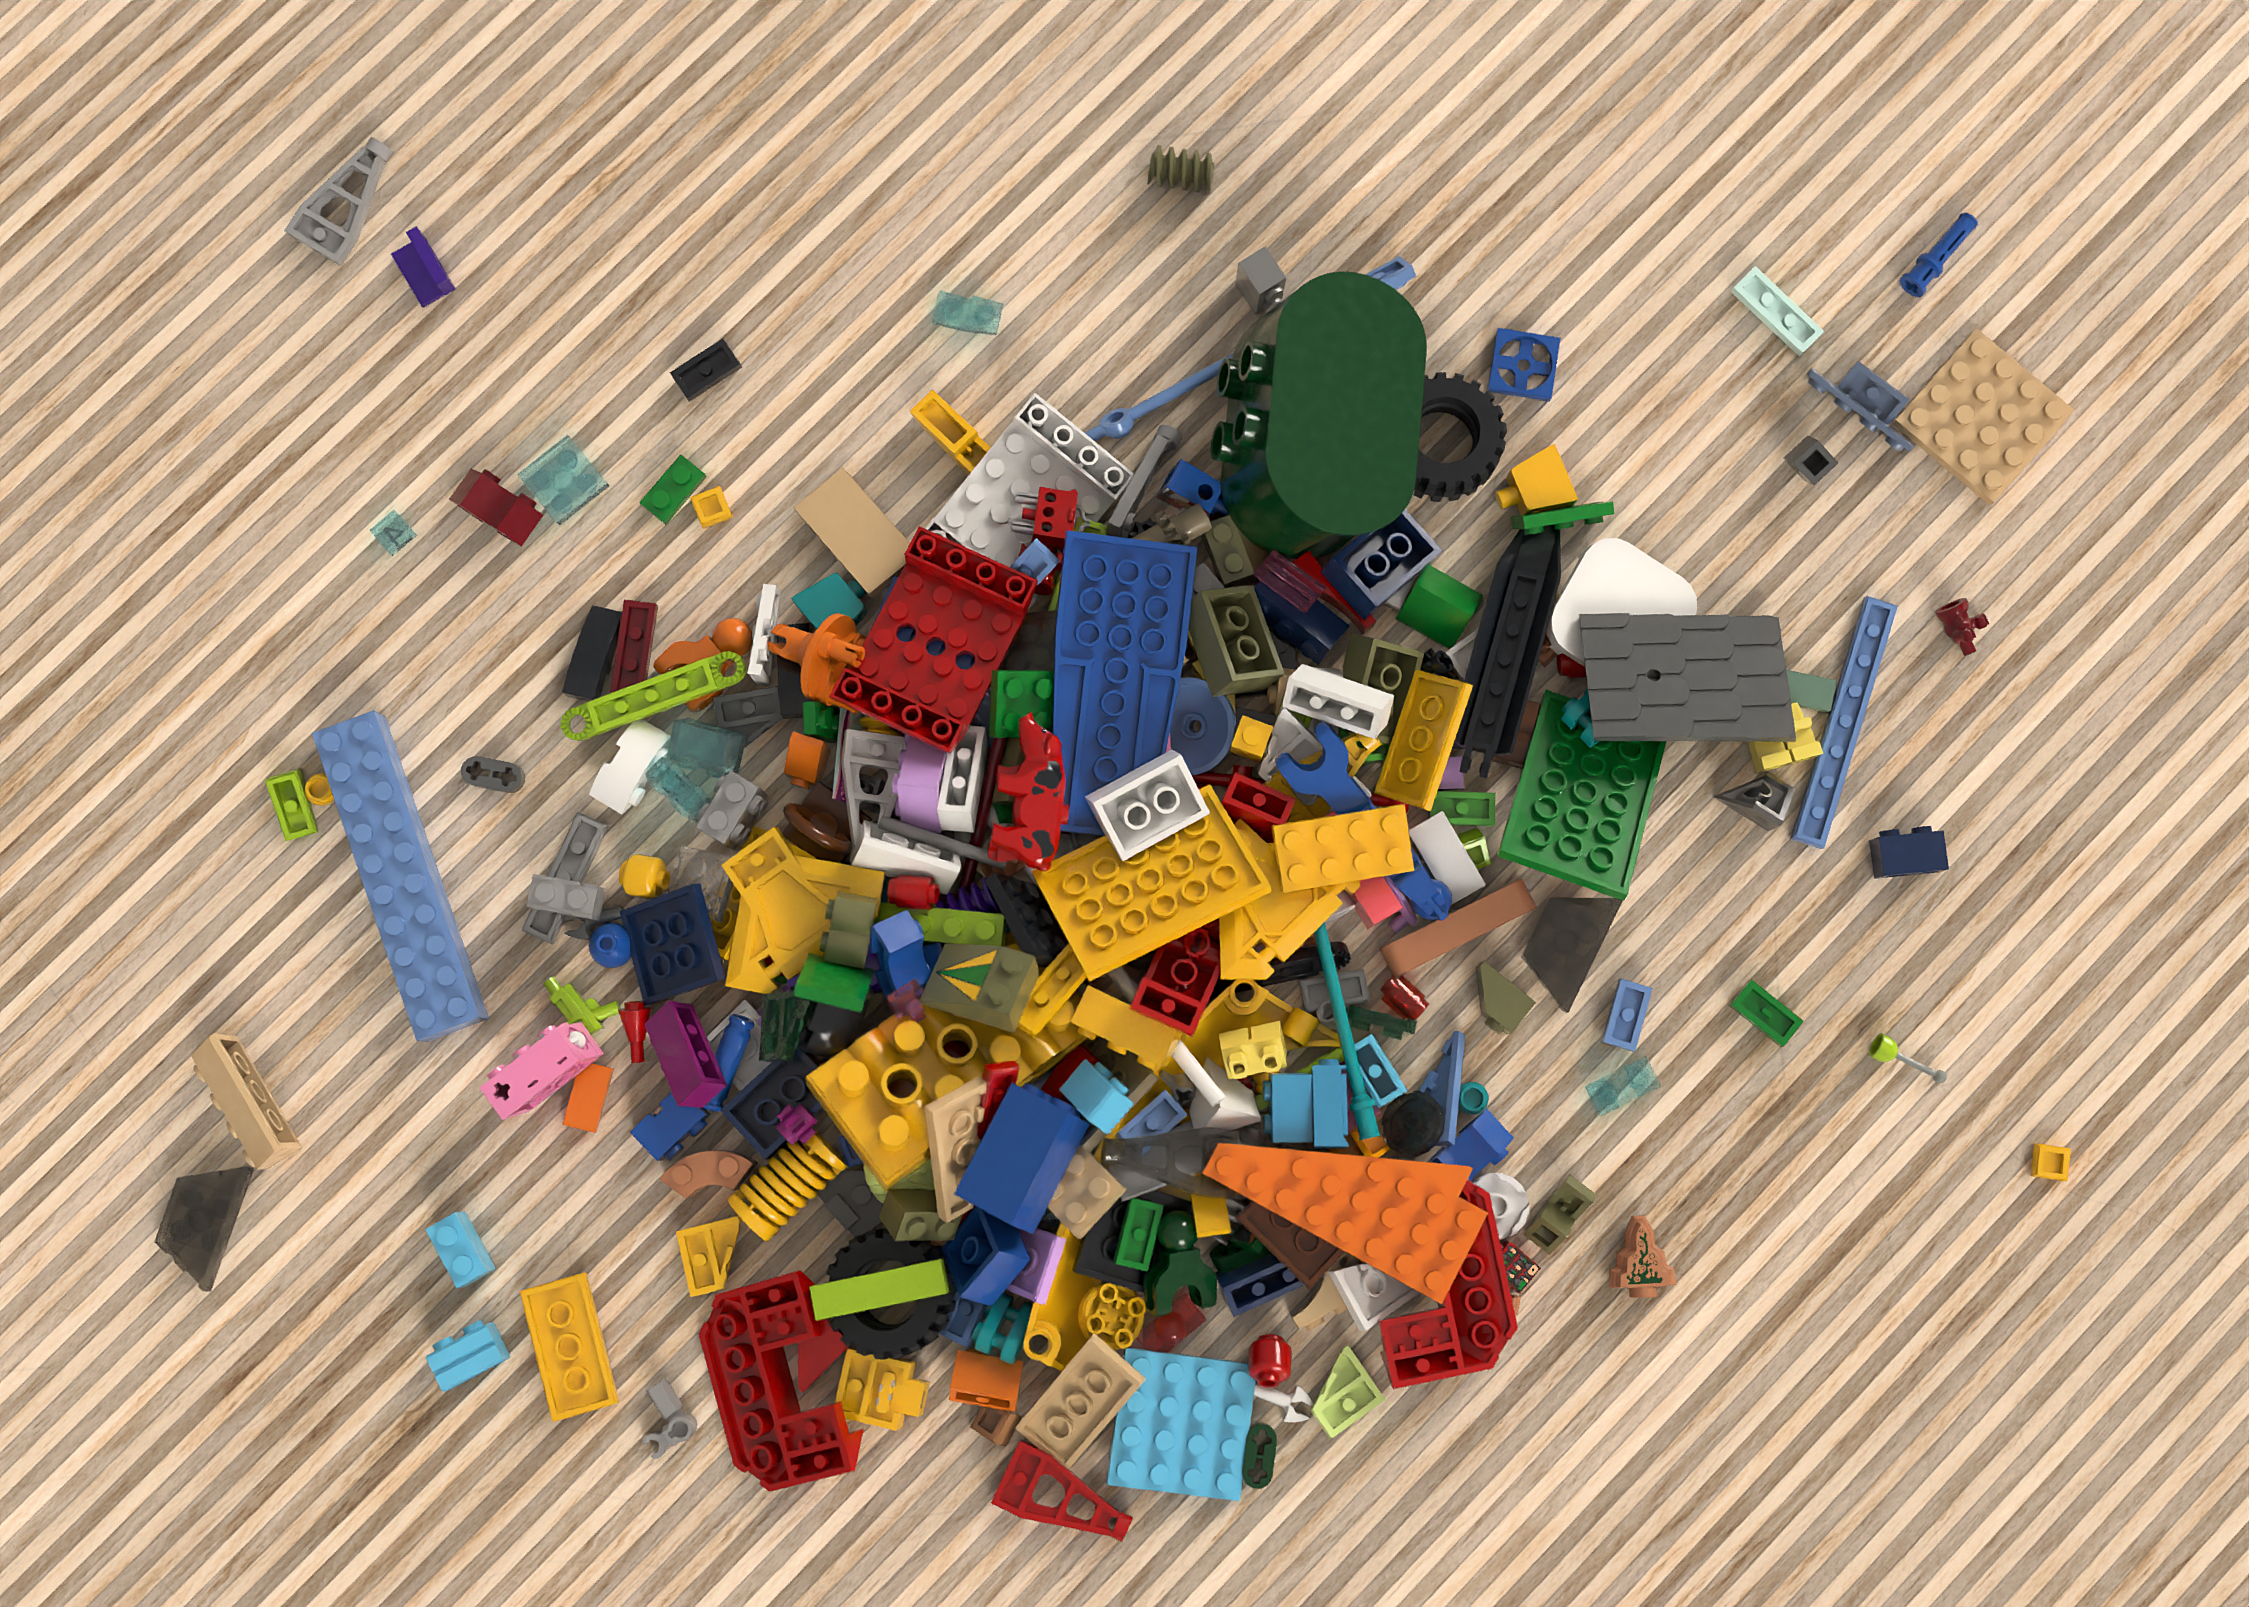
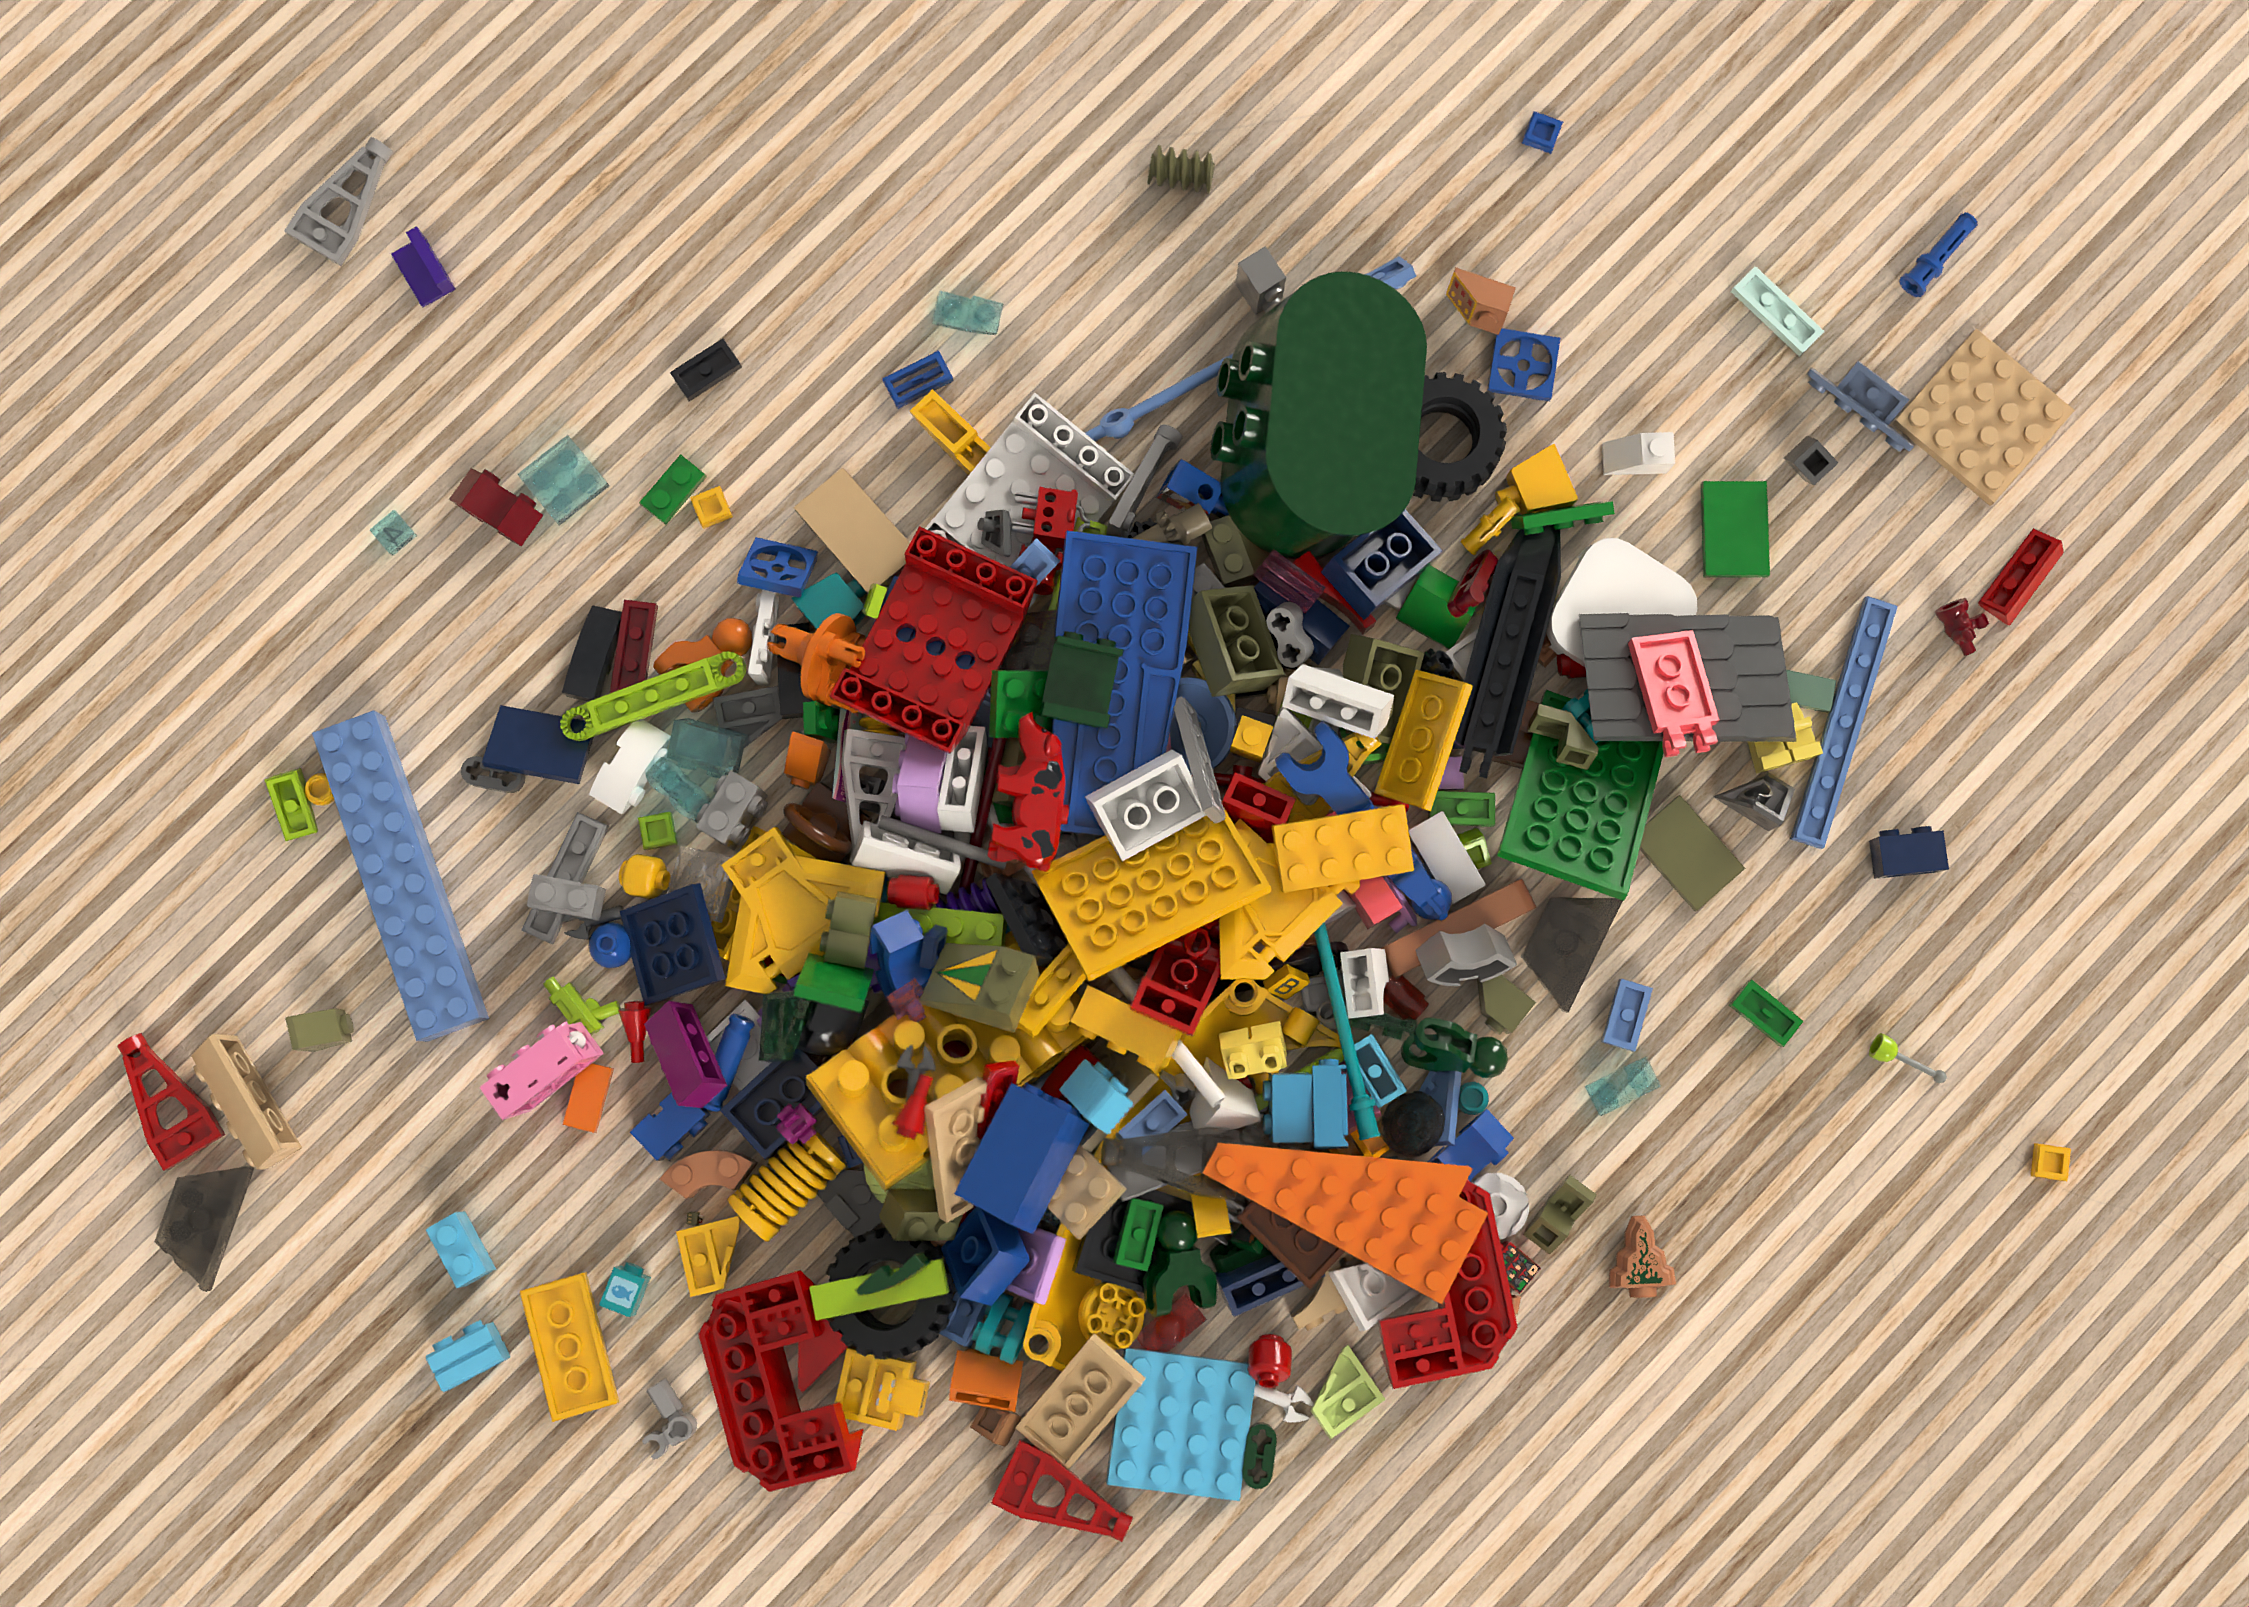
(186, 1137): none -> red plate
(319, 1029): none -> olive slope
(536, 745): none -> dark blue tile
(625, 1289): none -> teal brick
(657, 830): none -> lime tile
(693, 1218): none -> olive piece
(775, 580): none -> blue piece
(874, 600): none -> lime tile
(886, 1278): none -> dark green slope
(906, 1063): none -> dark grey bar
(912, 1115): none -> red cone
(923, 390): none -> blue tile
(932, 946): none -> dark blue tile
(996, 531): none -> dark grey piece
(1080, 680): none -> dark green panel
(1199, 760): none -> light grey tile
(1286, 982): none -> yellow tile
(1290, 634): none -> light grey axle
(1364, 981): none -> white arch
(1454, 1050): none -> dark green piece
(1465, 956): none -> light grey brick
(1472, 584): none -> dark red plate
(1480, 300): none -> nougat slope
(1490, 525): none -> yellow pin
(1542, 132): none -> blue tile
(1574, 743): none -> olive slope
(1639, 454): none -> white slope
(1675, 690): none -> coral tile
(1688, 853): none -> olive tile
(1735, 529): none -> green tile
(2022, 576): none -> red slope

